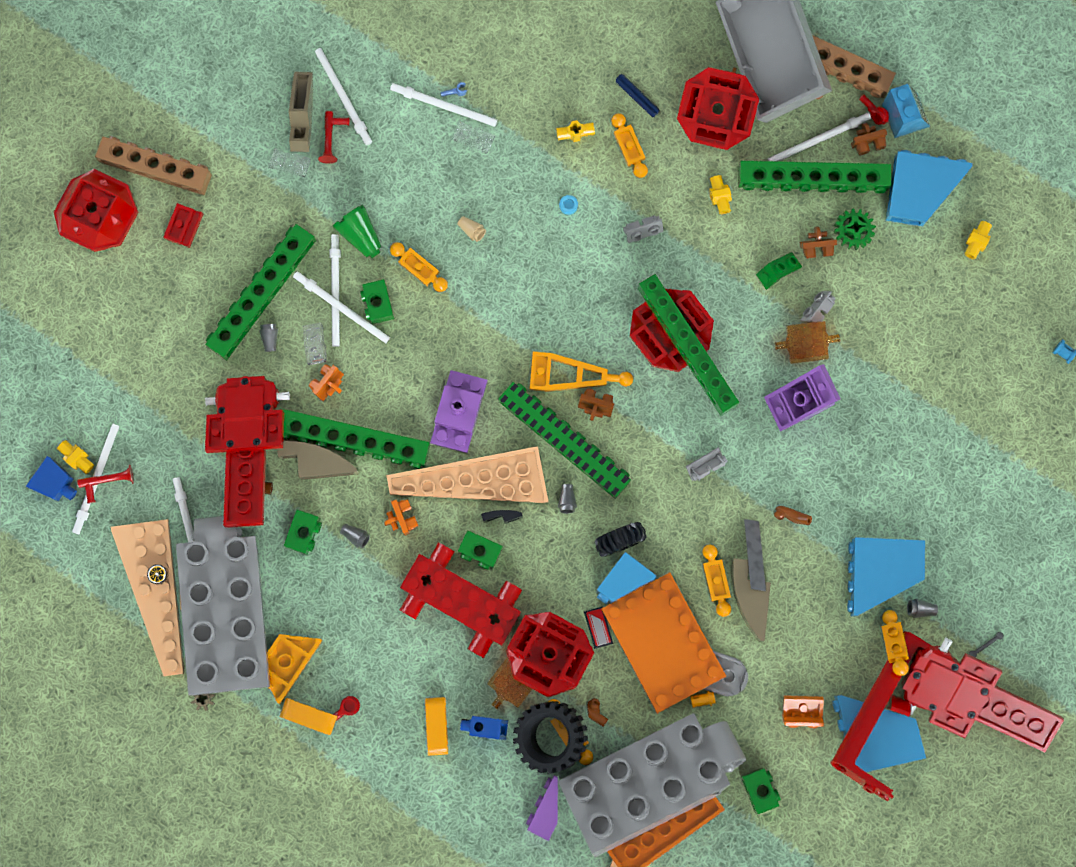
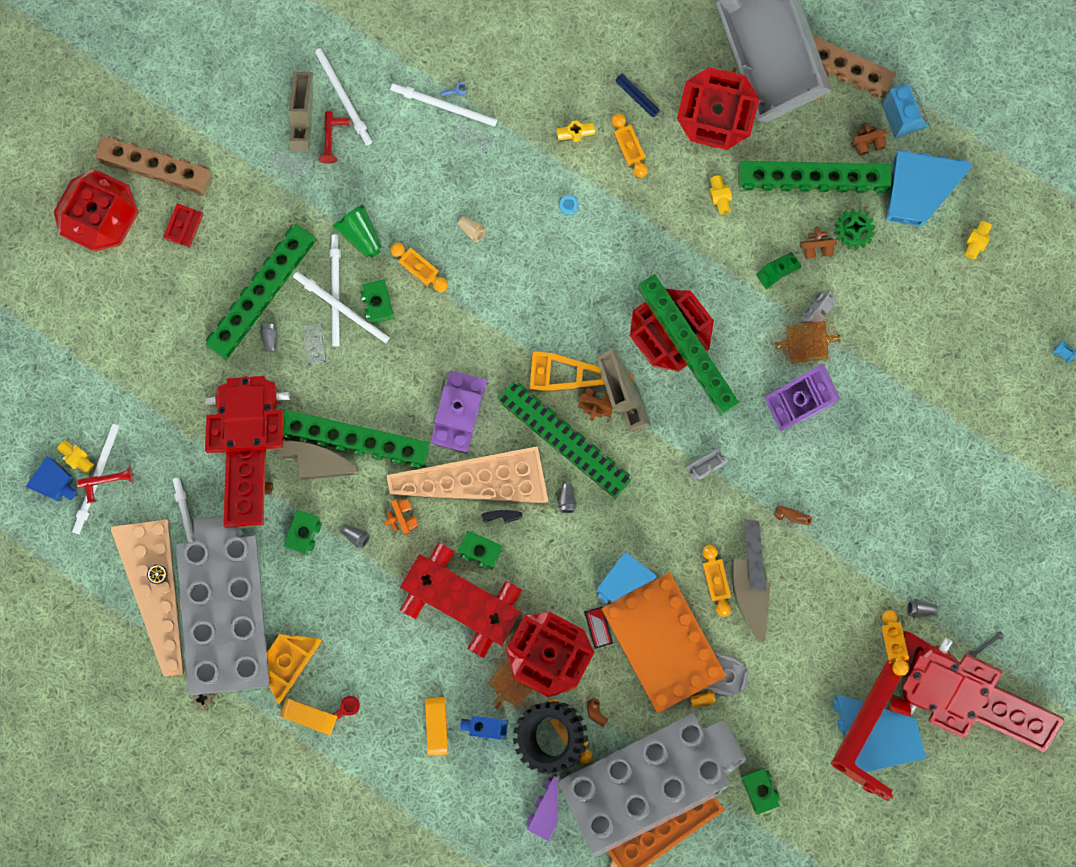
(328, 384): orange hips -> none
(620, 539): black gear -> none
(622, 391): none -> dark tan slope
(650, 227): light grey hinge -> none
(803, 711): orange bracket -> none
(851, 124): white bar -> none
(878, 114): red plate -> none
(882, 570): dark azure slope -> none

